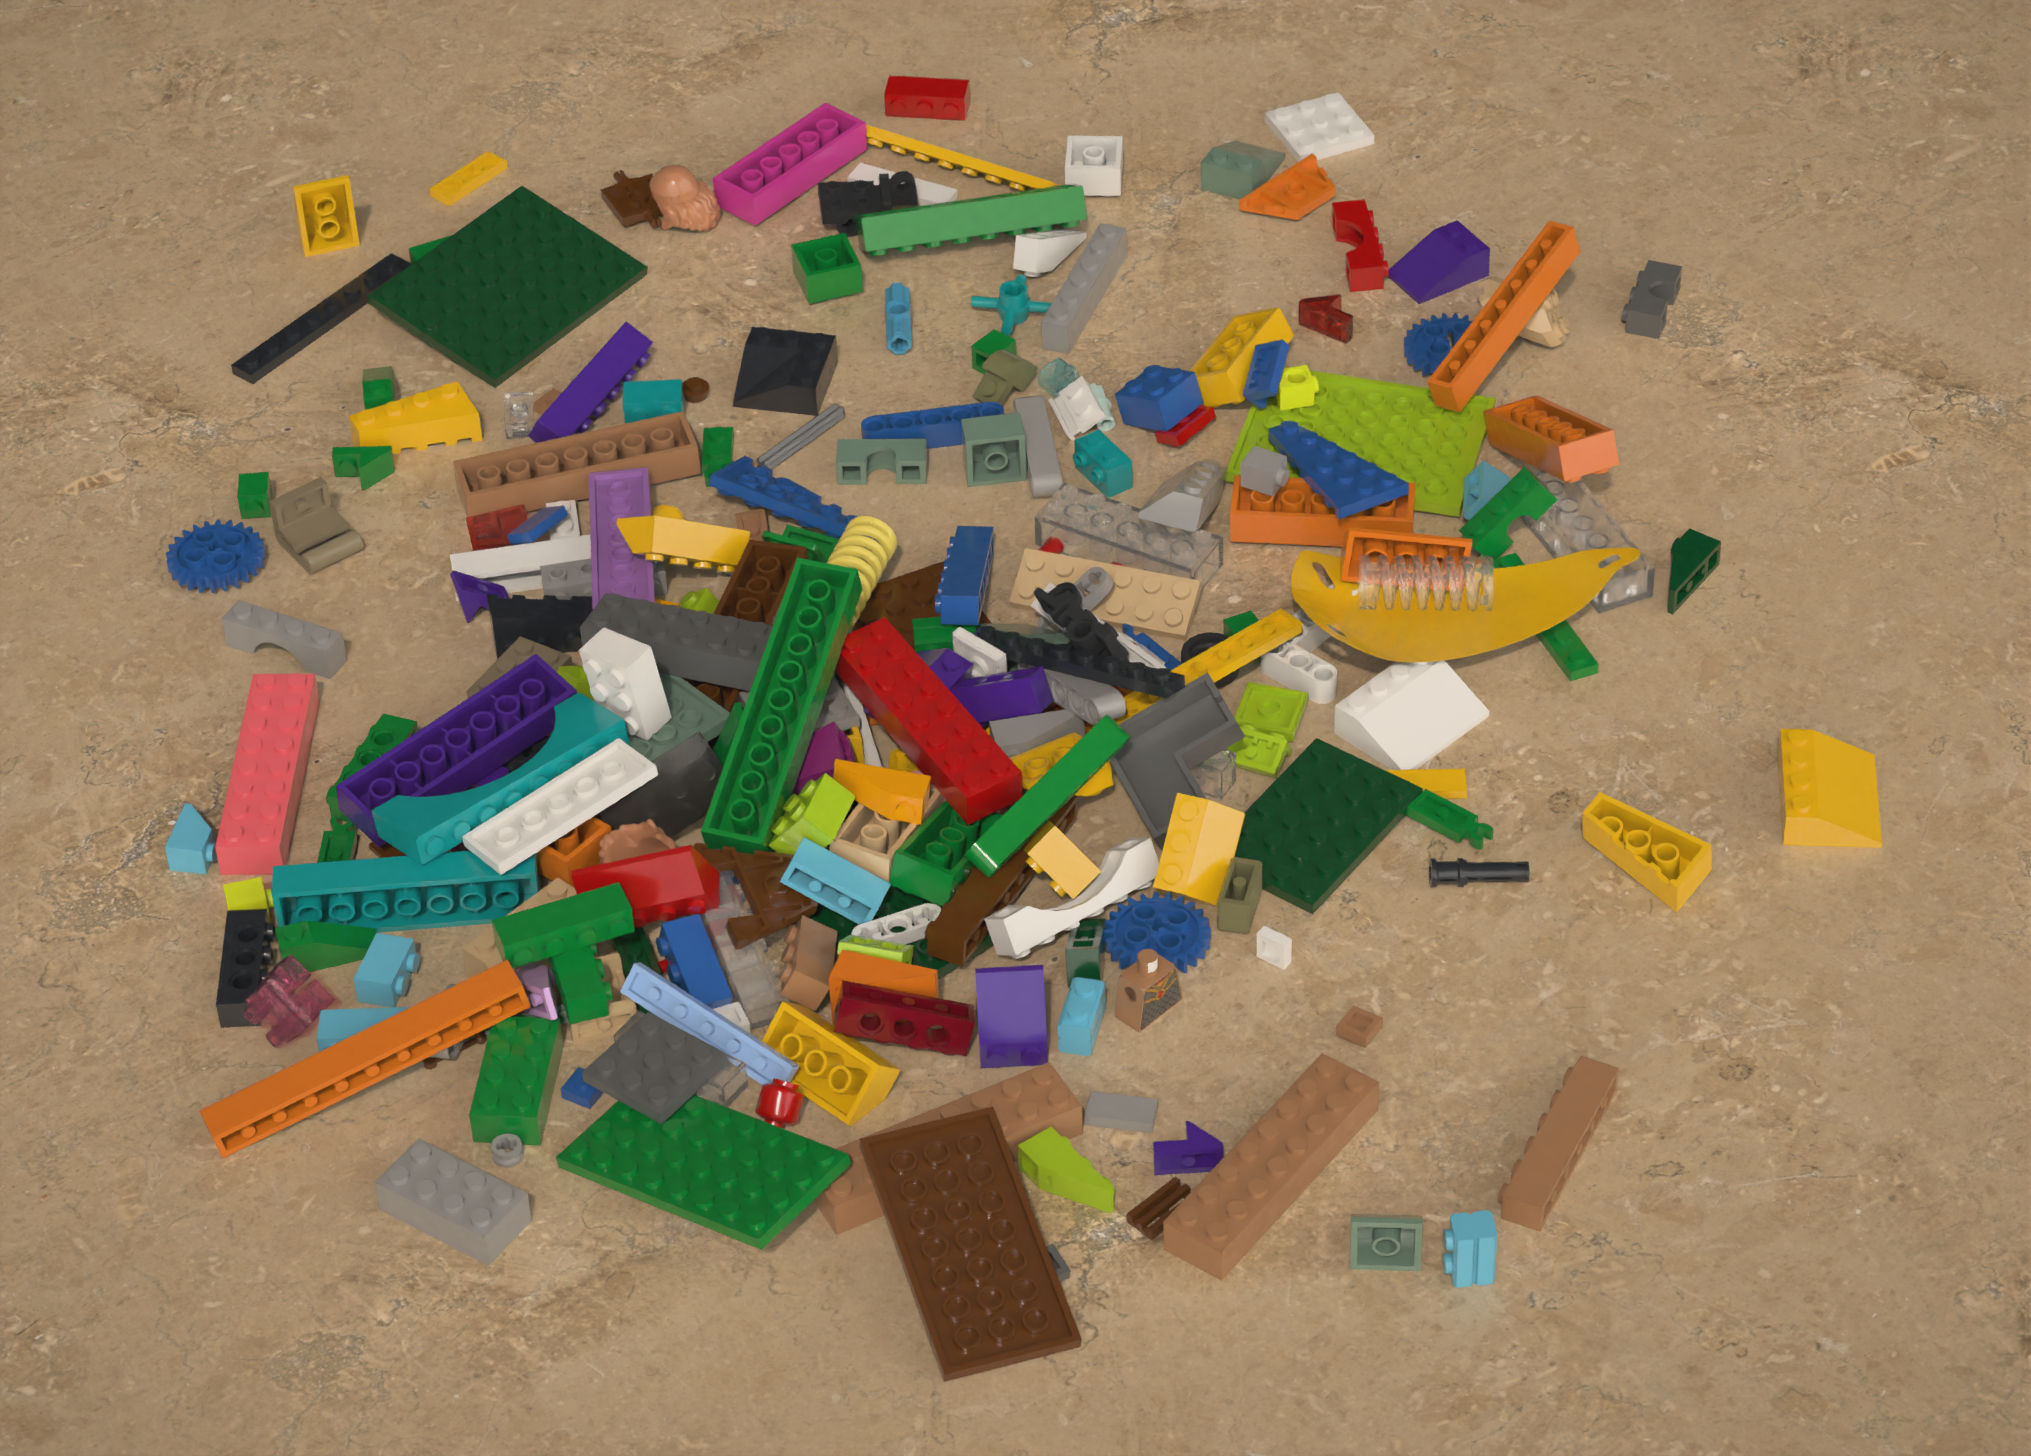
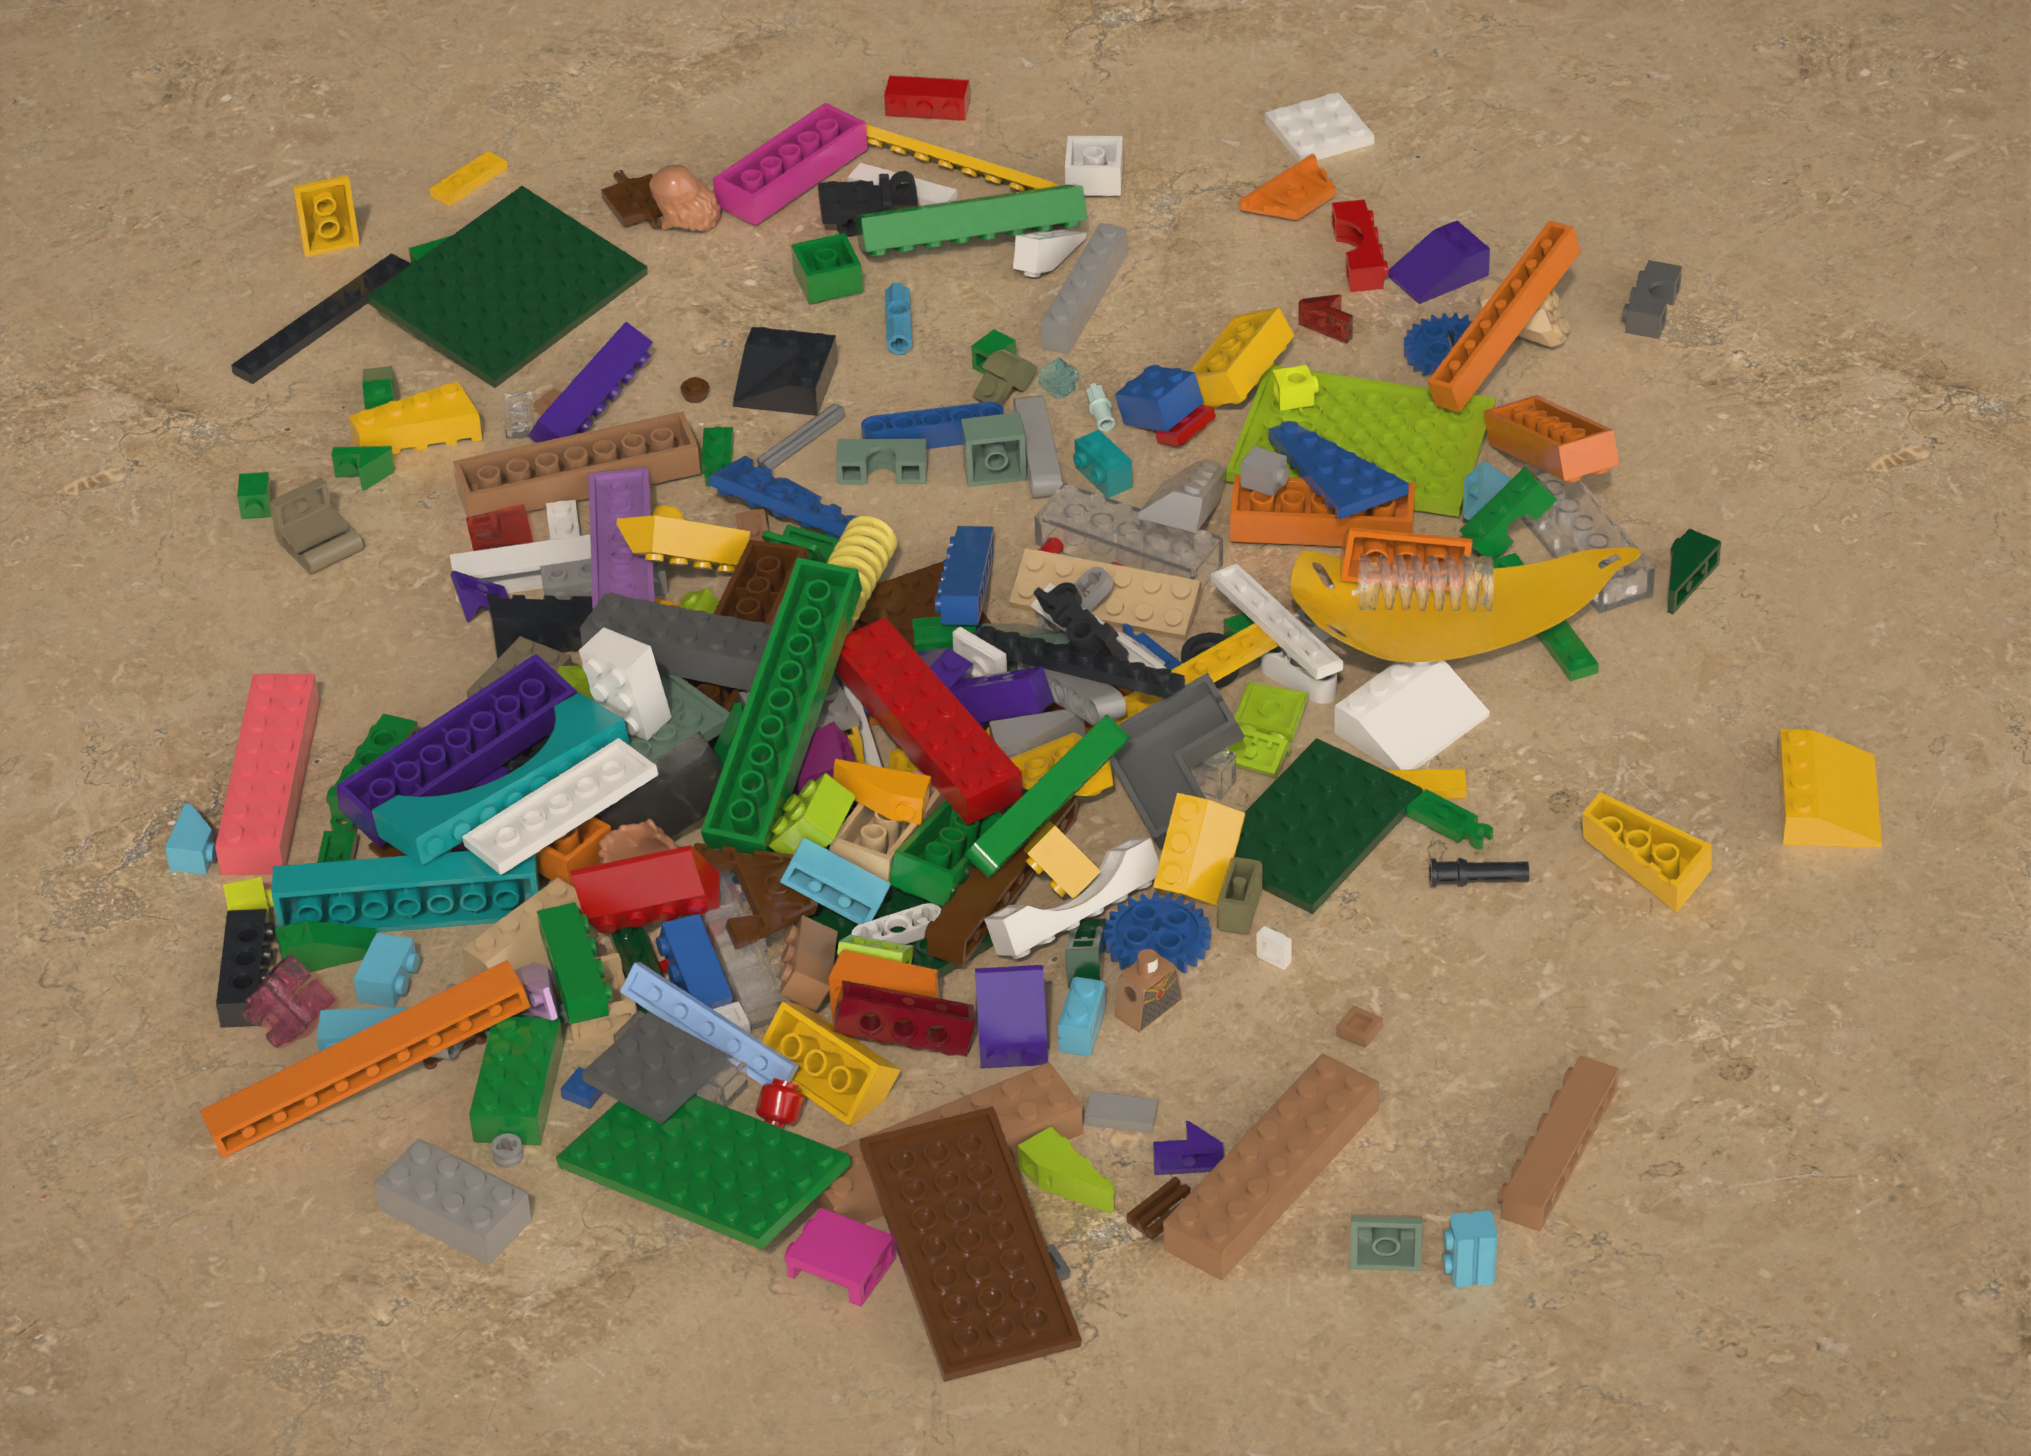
(215, 556): blue gear -> none
(314, 646): light grey arch -> none
(537, 525): blue tile -> none
(563, 925): green brick -> none
(651, 399): teal brick -> none
(842, 1253): none -> dark pink panel
(1012, 303): teal bar -> none
(1077, 408): white plate -> none
(1238, 168): sand green slope -> none
(1265, 372): blue bracket -> none
(1277, 621): none -> white tile

